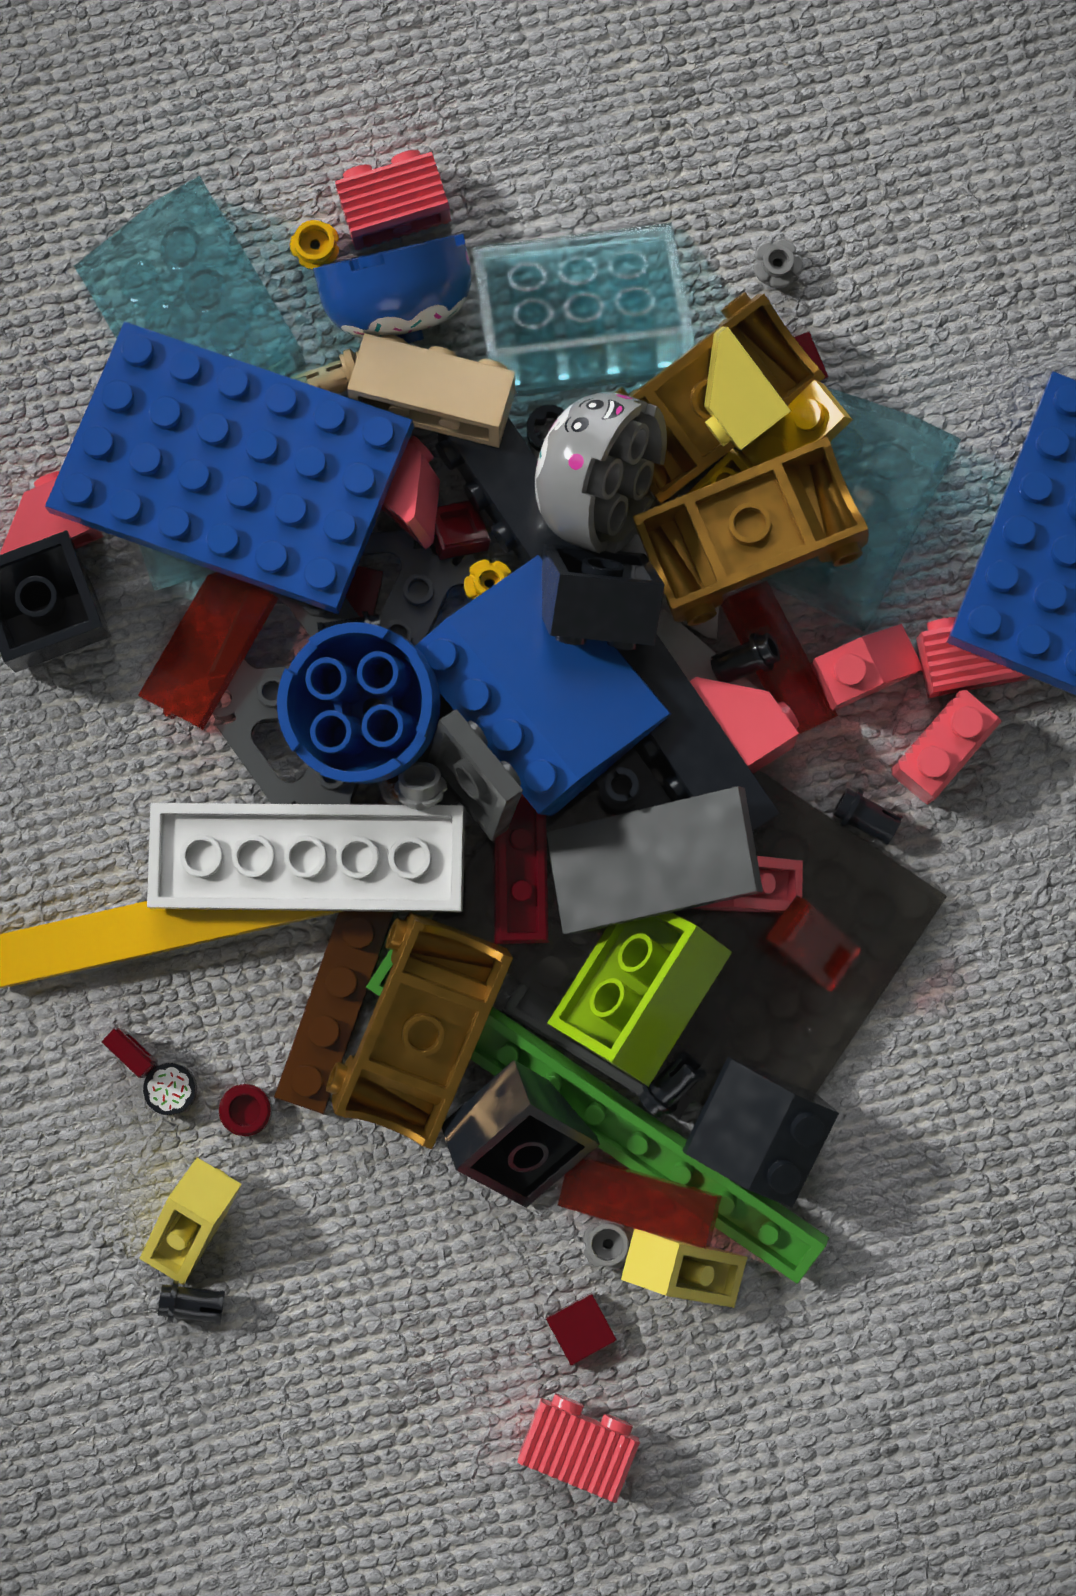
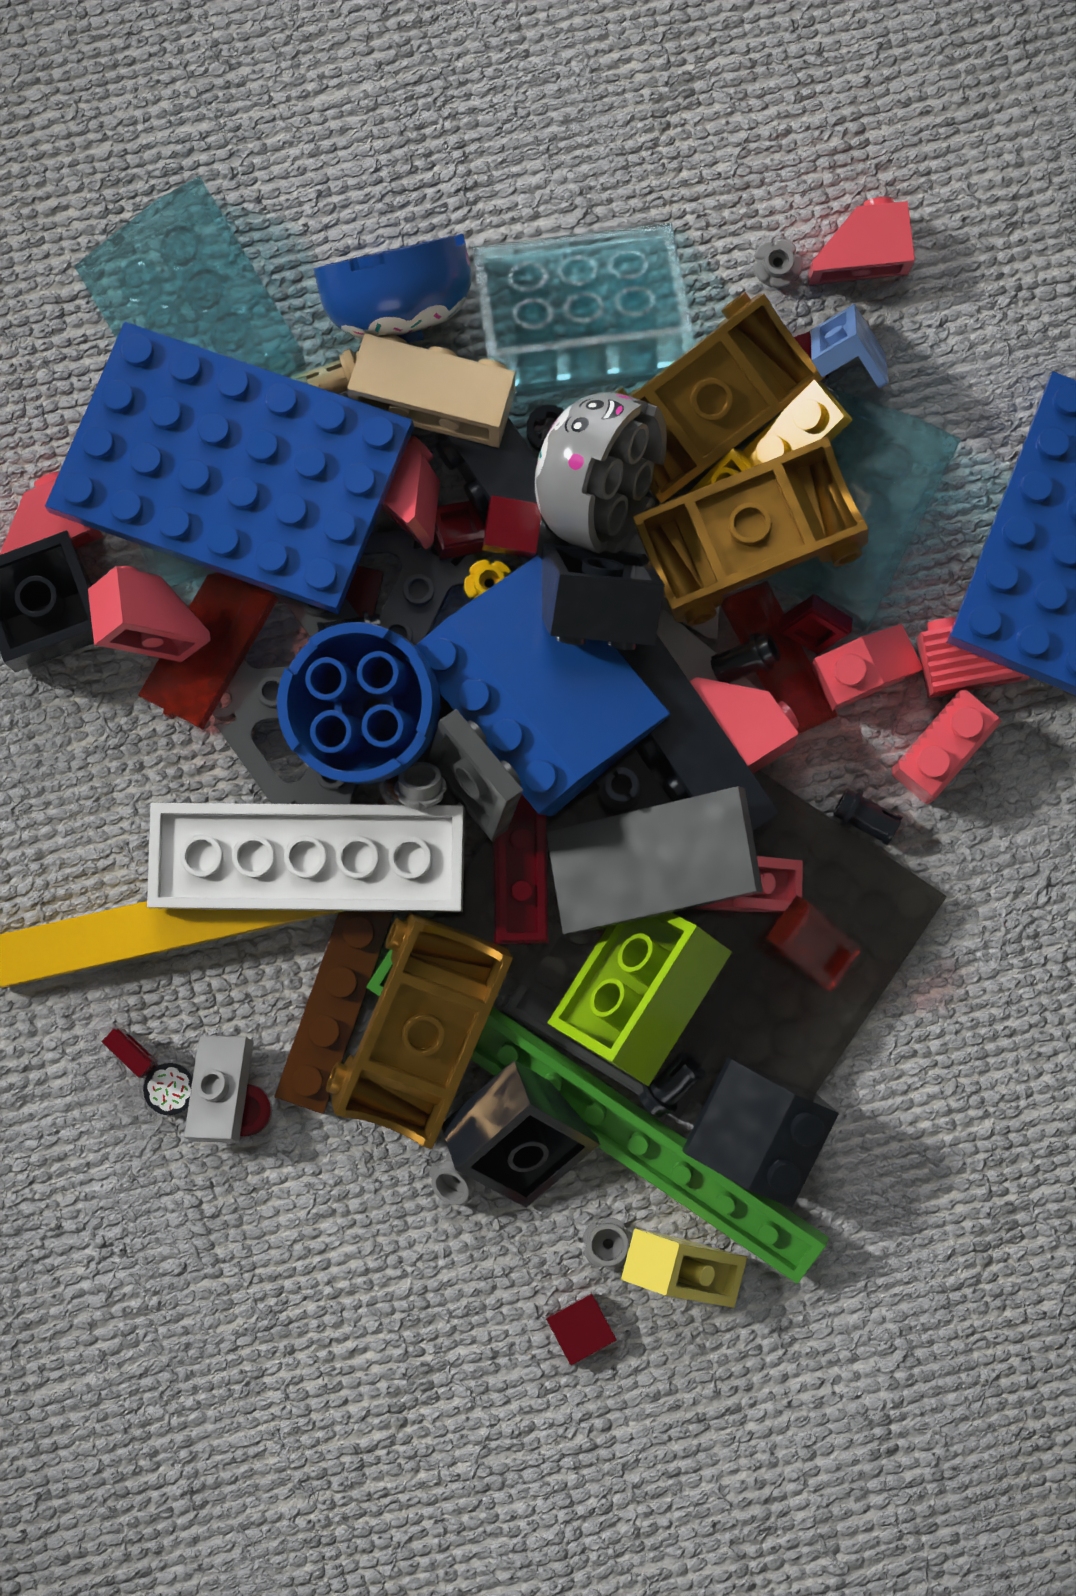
(143, 616): none -> coral slope
(189, 1220): light yellow slope -> none
(190, 1303): black pin -> none
(218, 1089): none -> light grey plate
(315, 231): yellow plate -> none
(392, 199): coral brick -> none
(452, 1185): none -> light grey plate
(512, 527): none -> dark red tile
(579, 1447): coral brick -> none
(641, 1201): clear red tile -> none
(738, 394): light yellow slope -> none
(815, 624): none -> dark red tile
(844, 339): none -> medium blue panel
(867, 245): none -> coral slope

